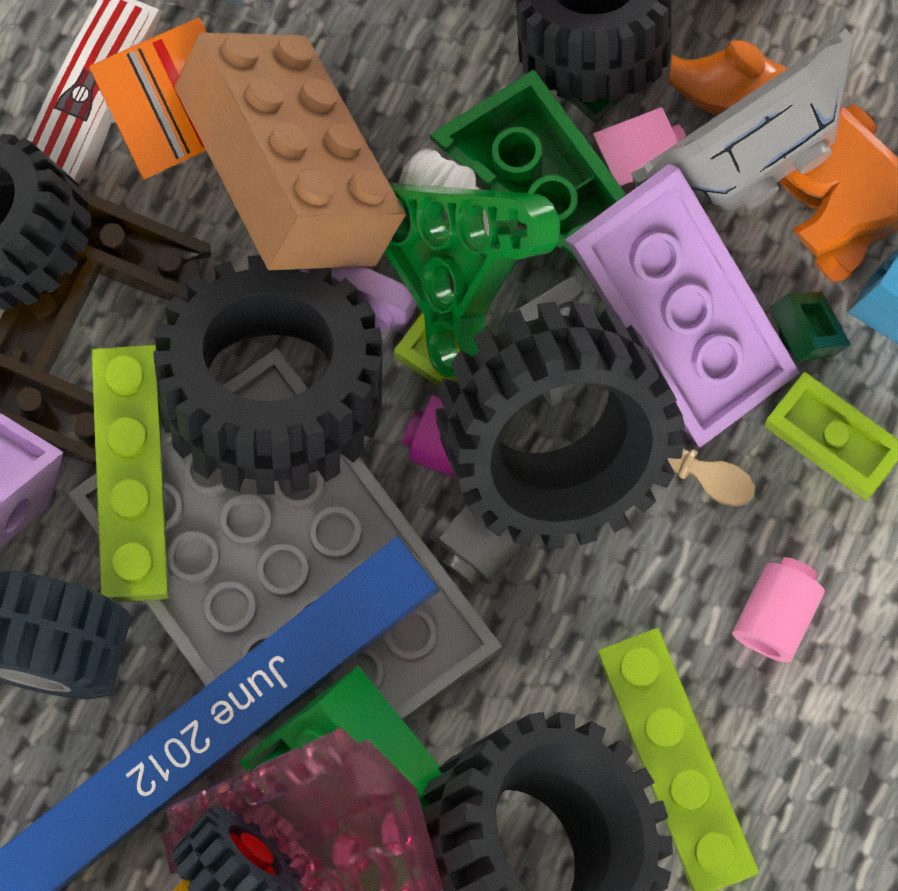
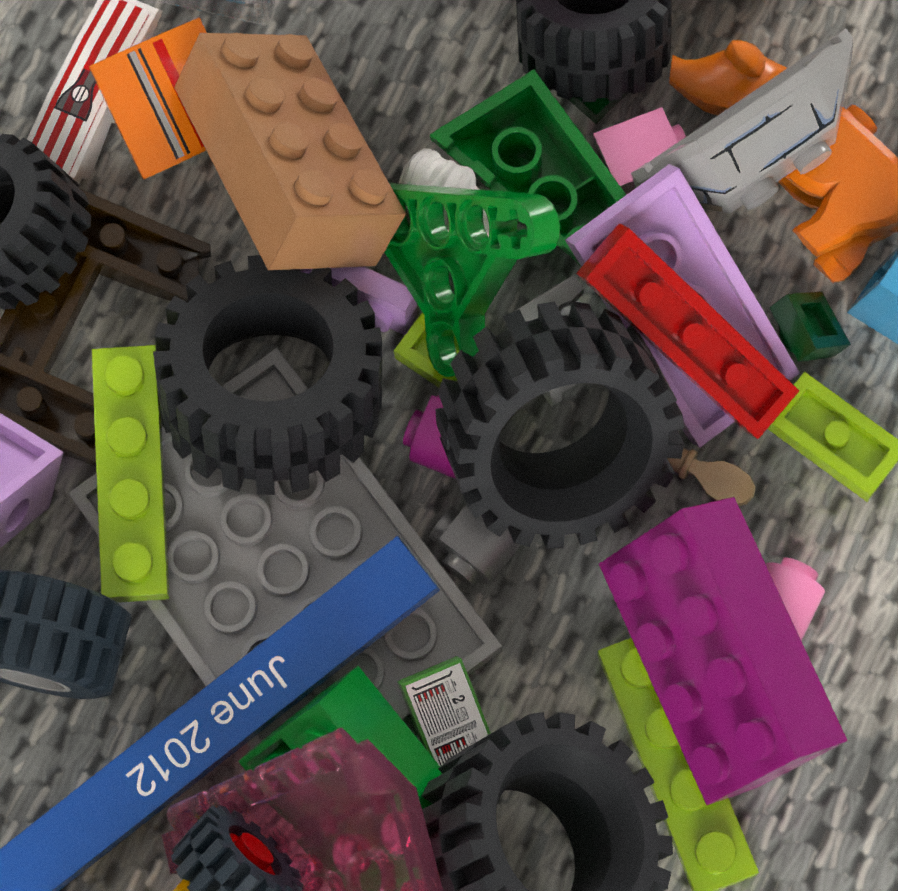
(444, 709): none -> tile
(687, 331): none -> red plate
(721, 650): none -> magenta brick

